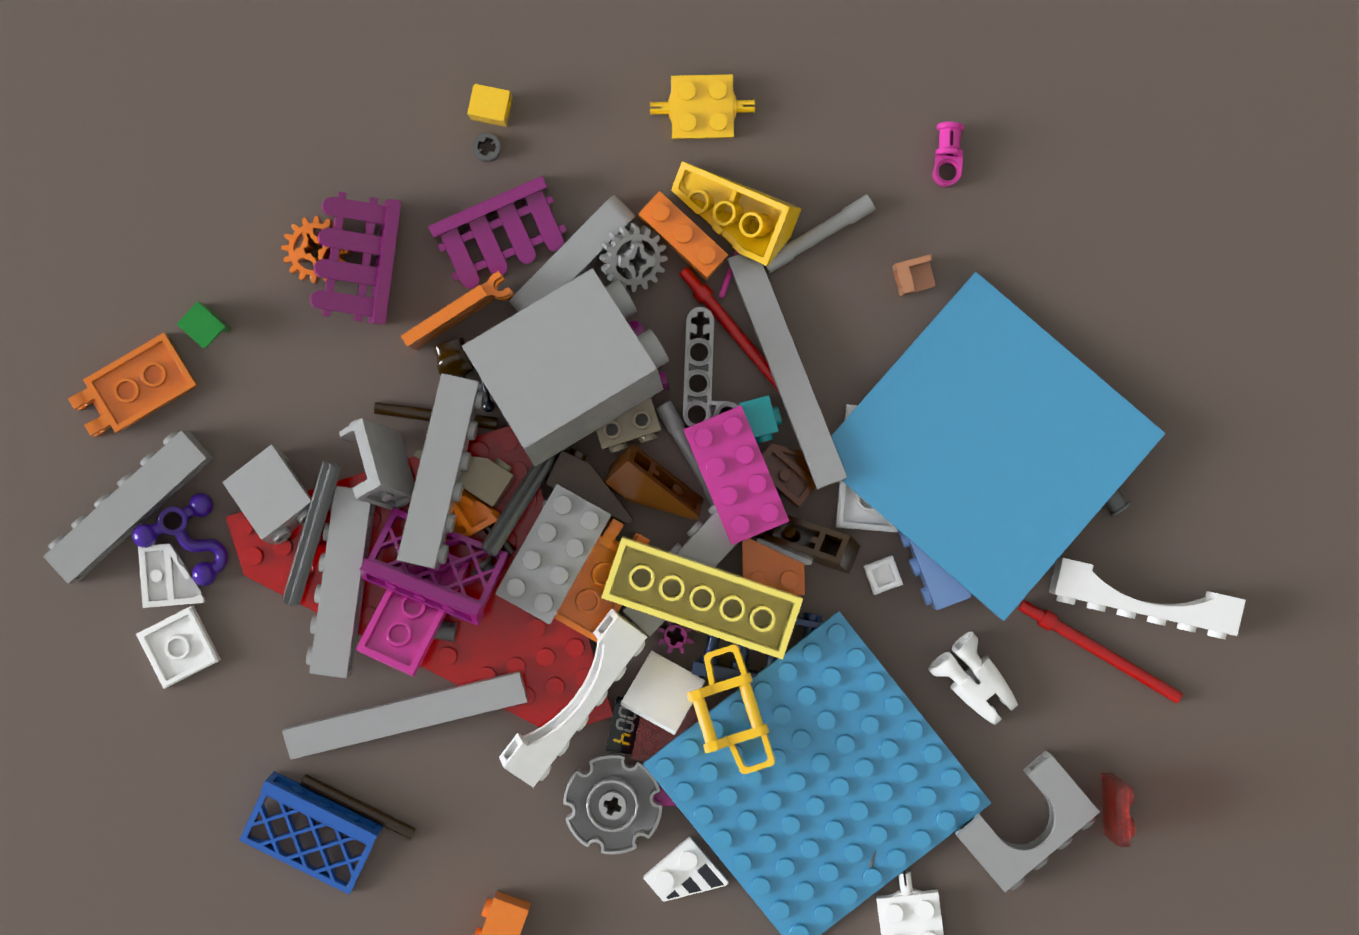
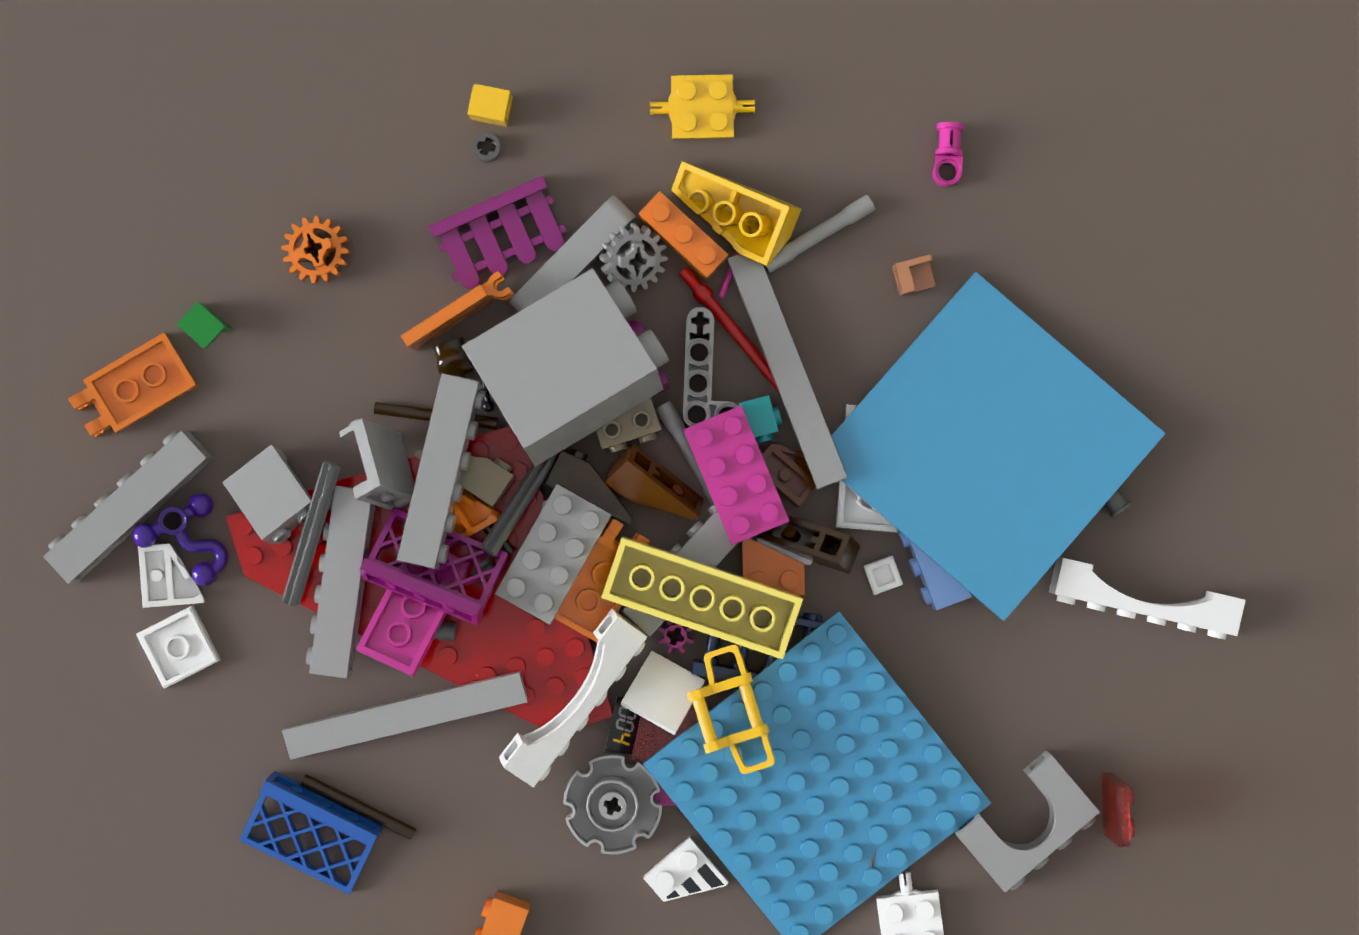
(368, 244): magenta fence -> none
(978, 681): white piece -> none
(1049, 621): red bar -> none

